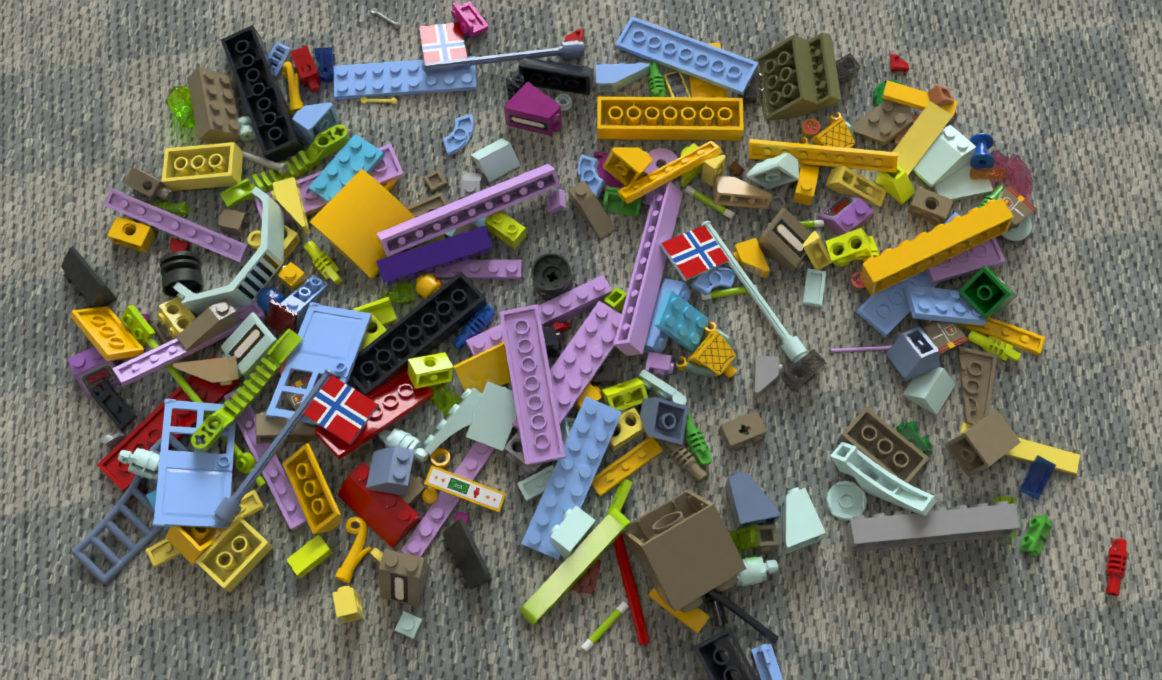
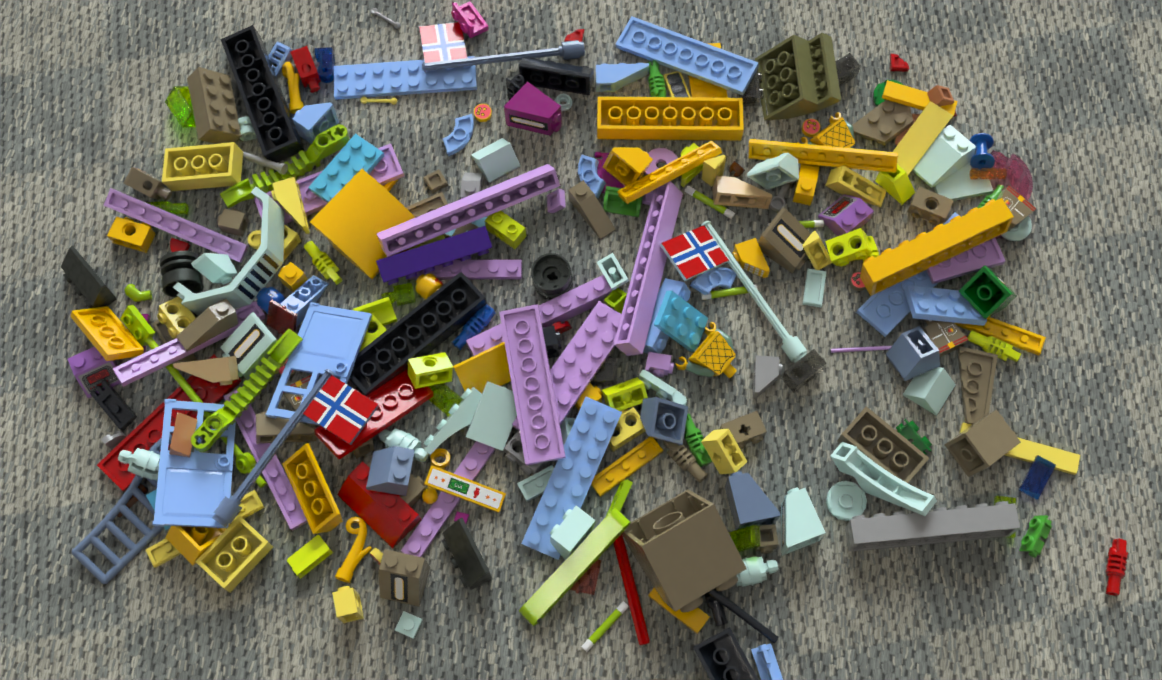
(135, 295): none -> lime arm
(181, 438): none -> nougat slope
(215, 267): none -> light aqua slope
(482, 113): none -> tile
(612, 271): none -> light aqua slope
(724, 451): none -> light yellow brick

